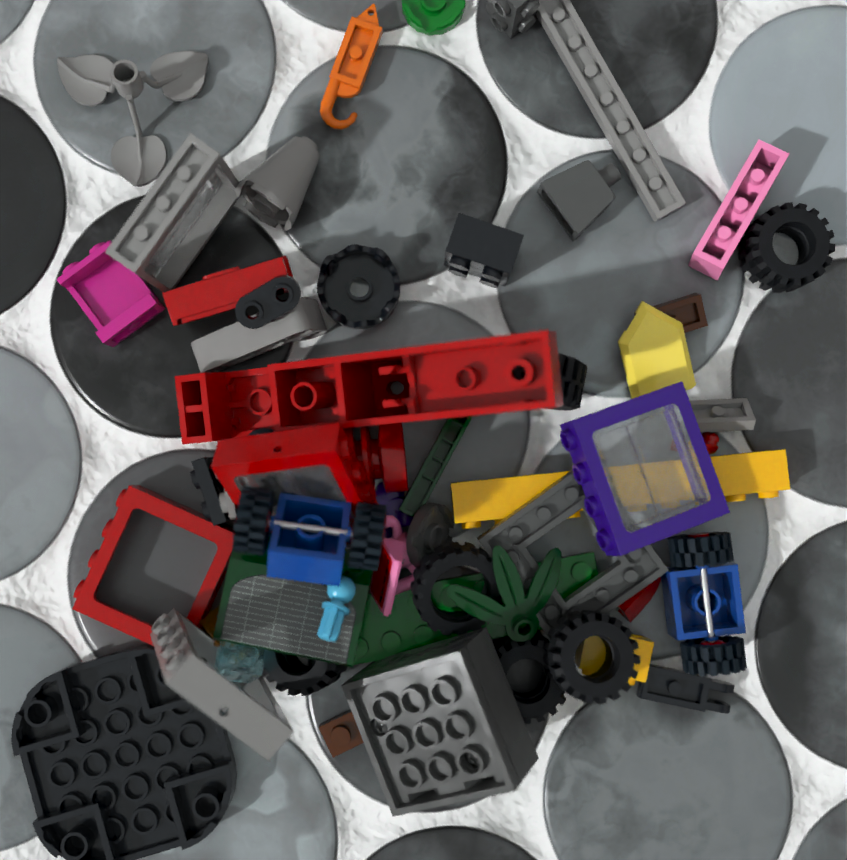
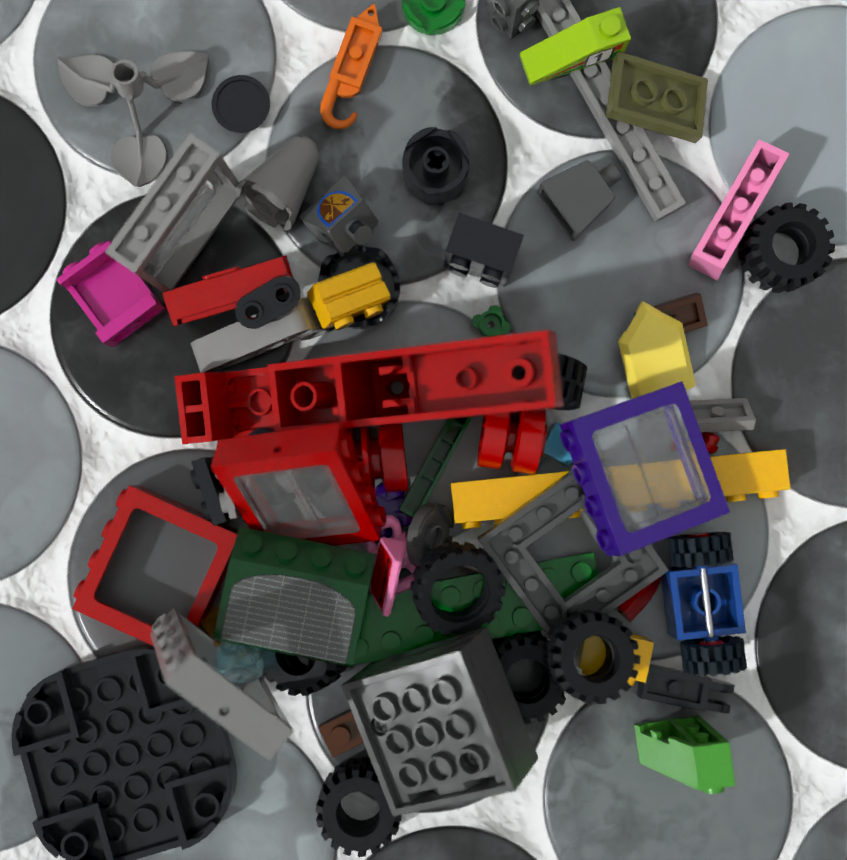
(240, 103): none -> black piece
(308, 534): brick -> none
(335, 610): medium azure axle -> none
(340, 217): none -> dark grey torso
(347, 831): none -> black tyre
(349, 296): none -> yellow brick
(435, 147): none -> black brick
(492, 315): none -> green plate
(517, 607): dark green plant -> none
(521, 437): none -> red wheel
(555, 448): none -> medium azure tile
(577, 47): none -> lime slope
(657, 97): none -> olive plate
(687, 752): none -> bright green wedge

